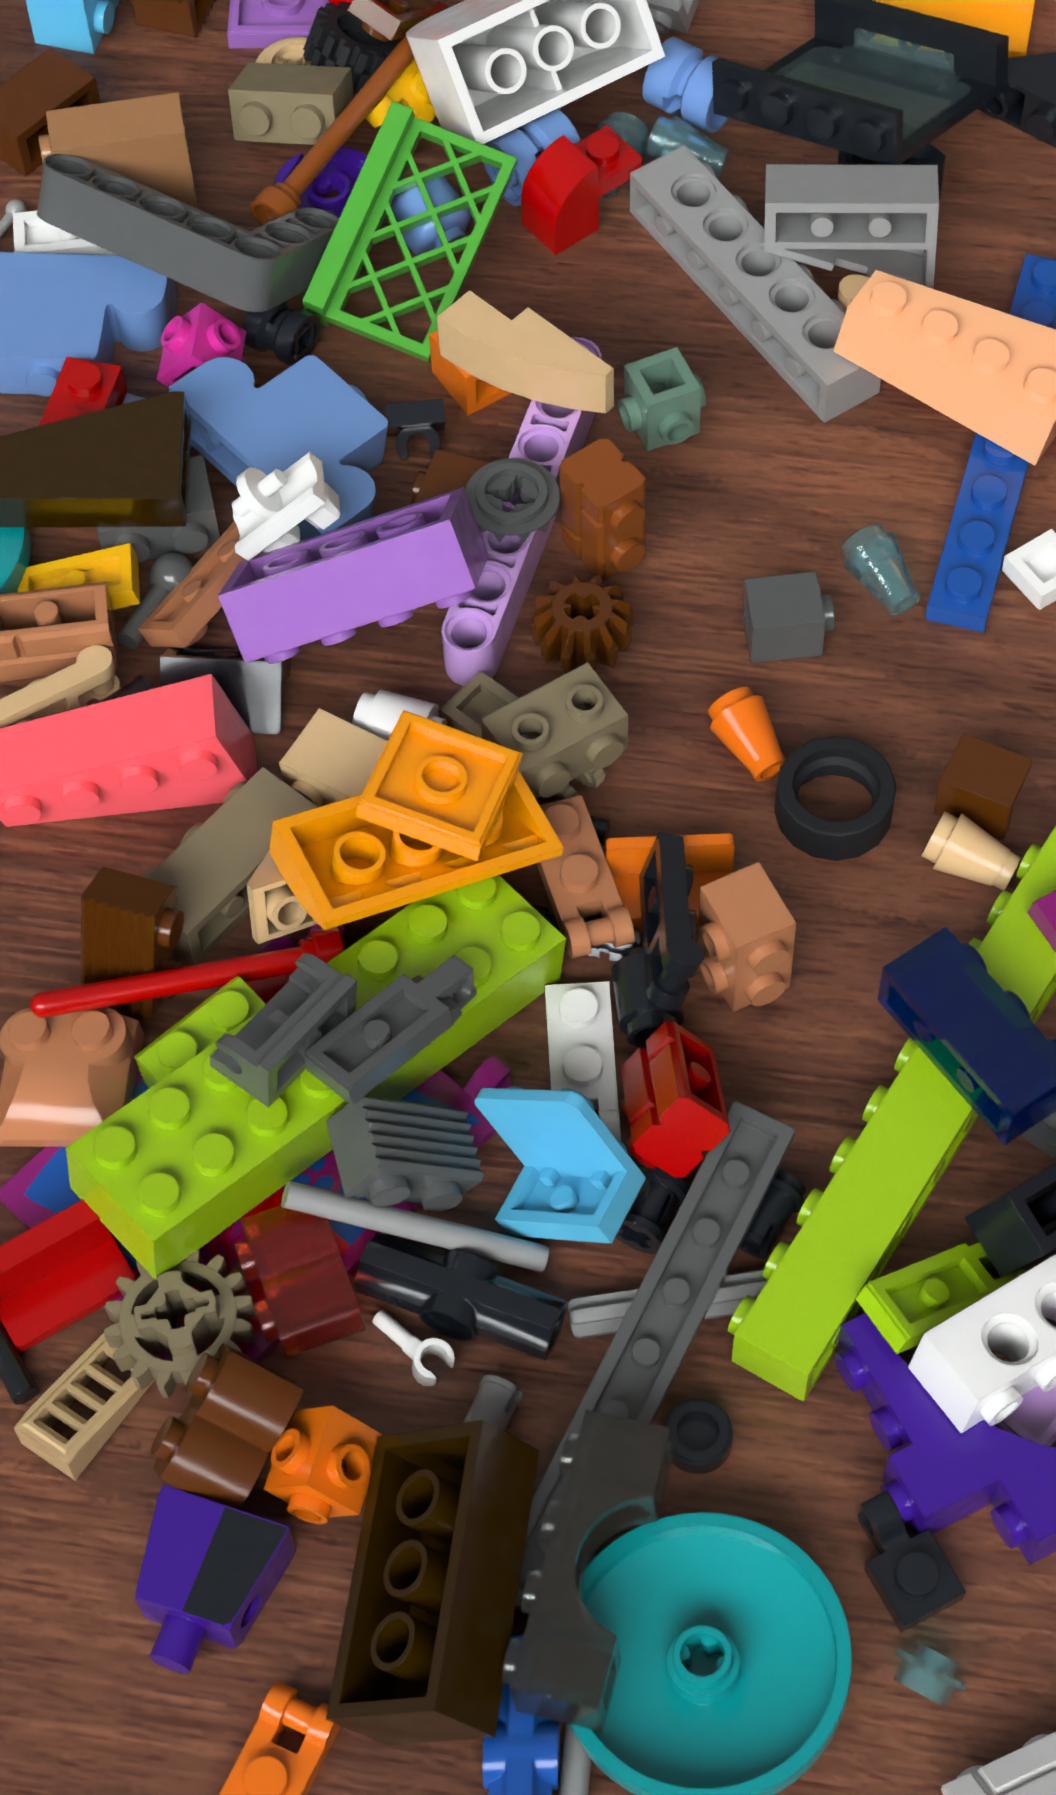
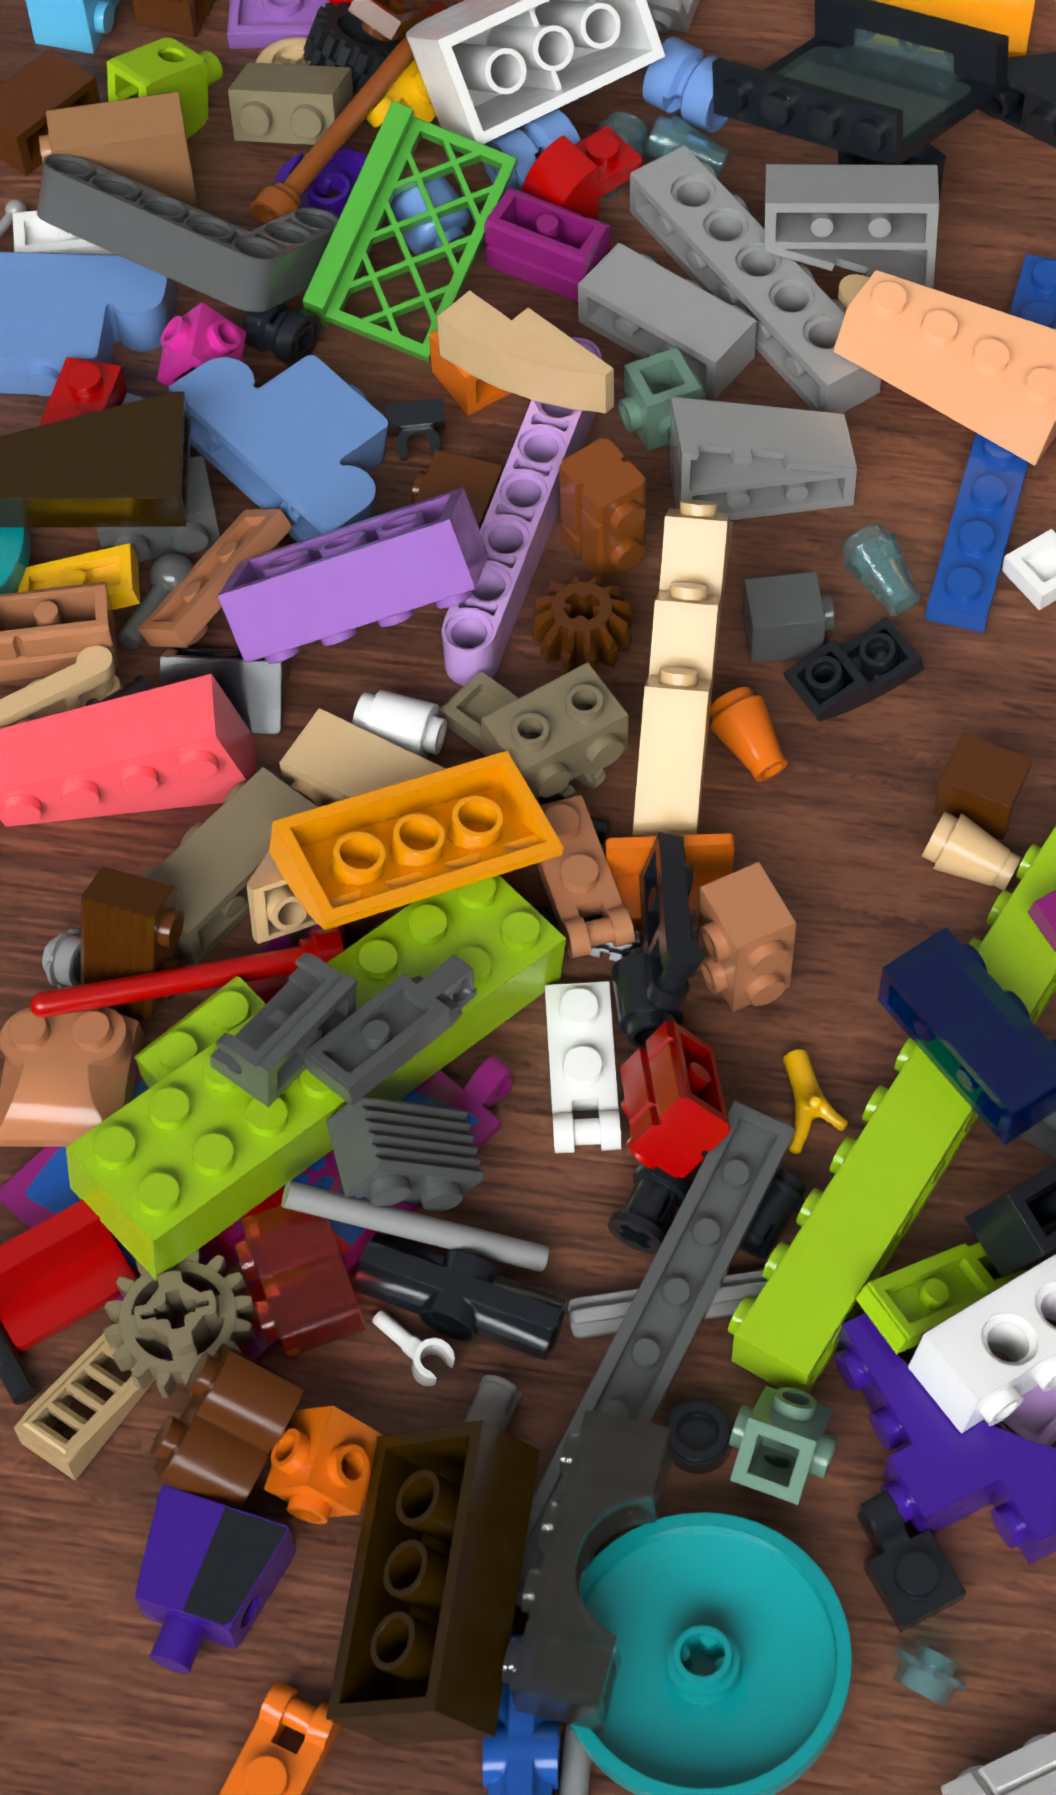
(63, 959): none -> light grey plate
(163, 69): none -> lime torso
(279, 501): white hips -> none
(439, 785): light orange tile -> none
(497, 483): dark grey gear -> none
(544, 242): none -> magenta brick
(574, 1170): medium azure bracket -> none
(656, 310): none -> light grey brick
(681, 669): none -> arch
(760, 458): none -> light grey wedge
(782, 1443): none -> sand green brick
(808, 1097): none -> yellow bar
(841, 758): black tyre -> none
(855, 674): none -> black slope

